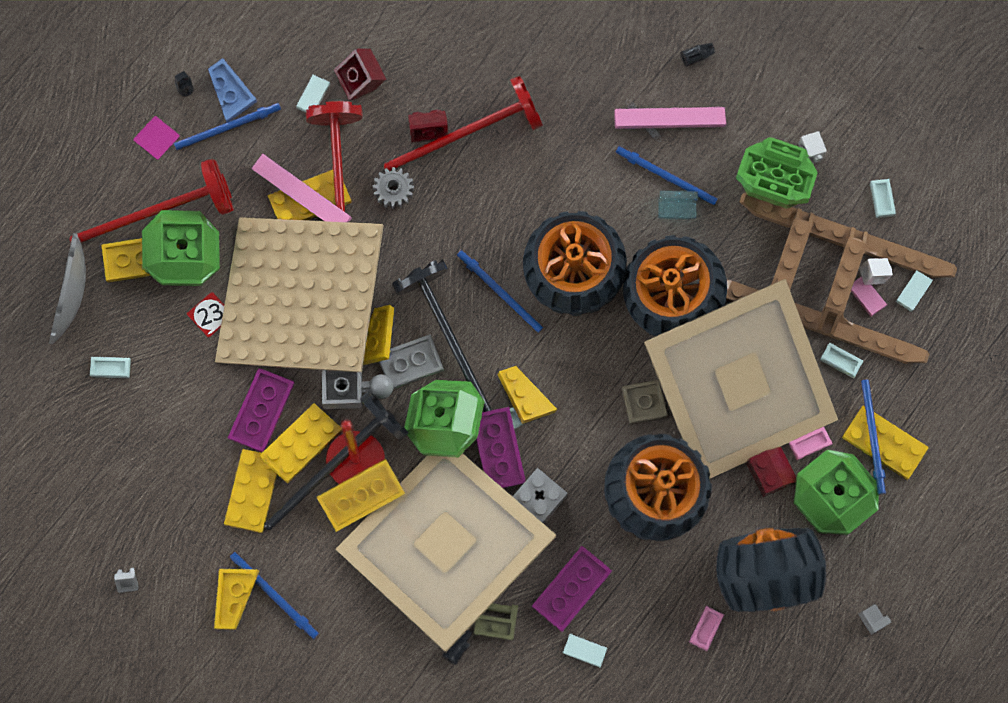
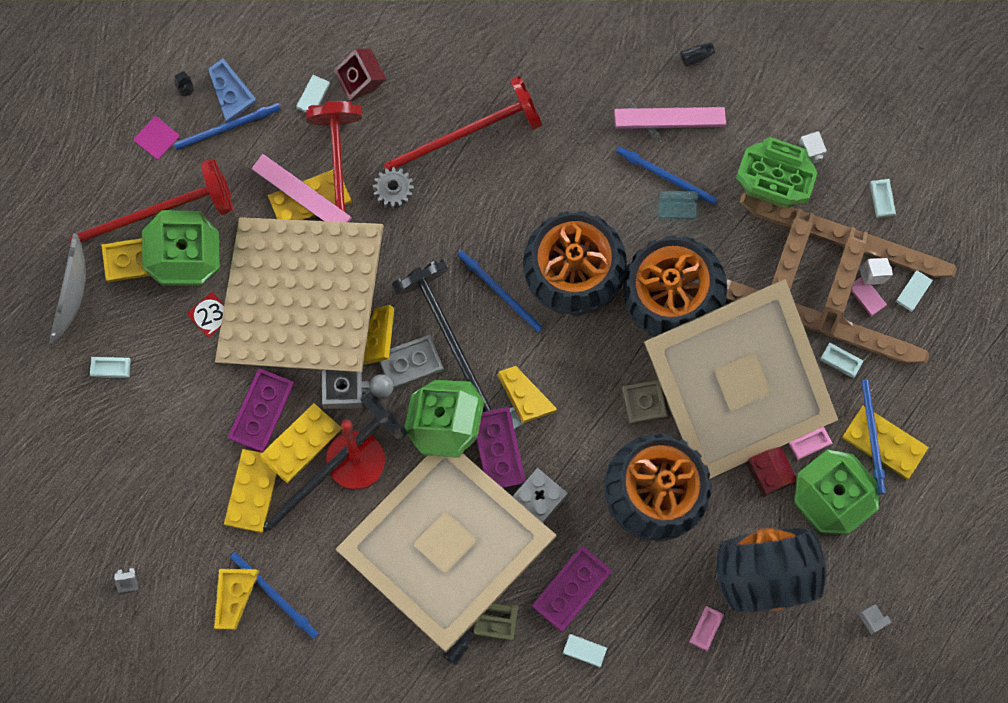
(361, 495): yellow plate -> none
(427, 125): dark red slope -> none

